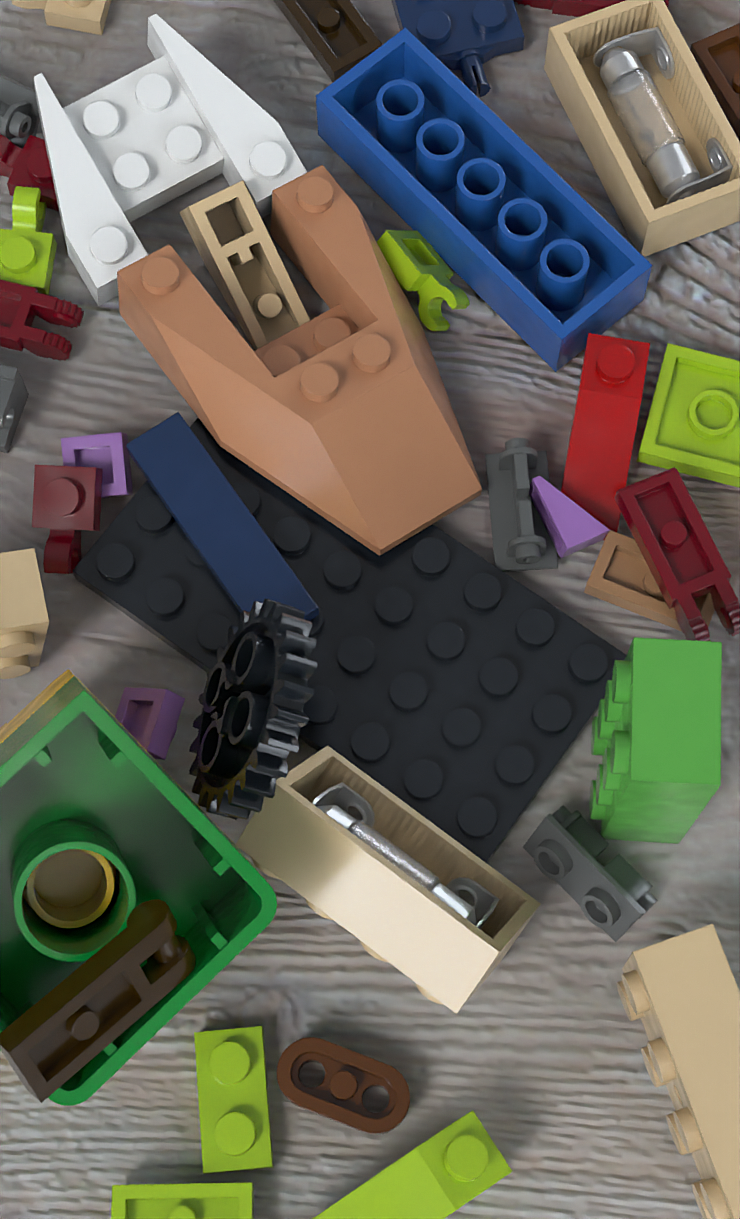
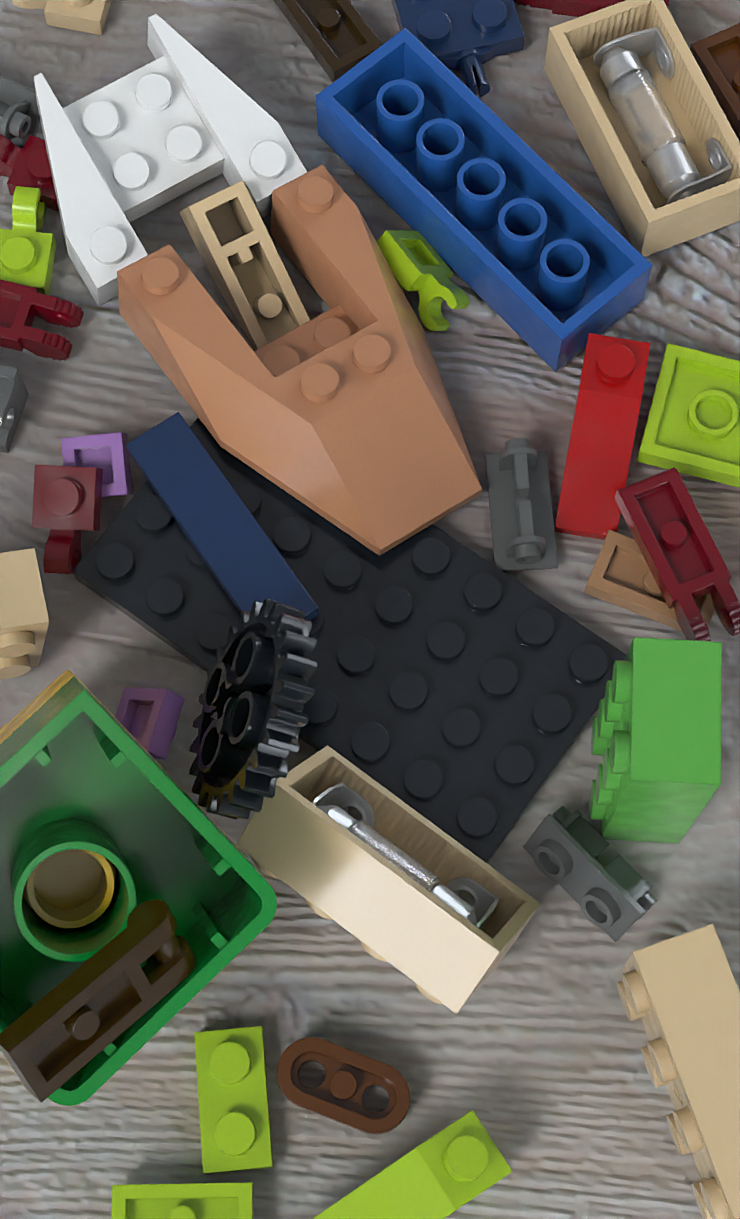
(564, 520): medium lavender piece -> none

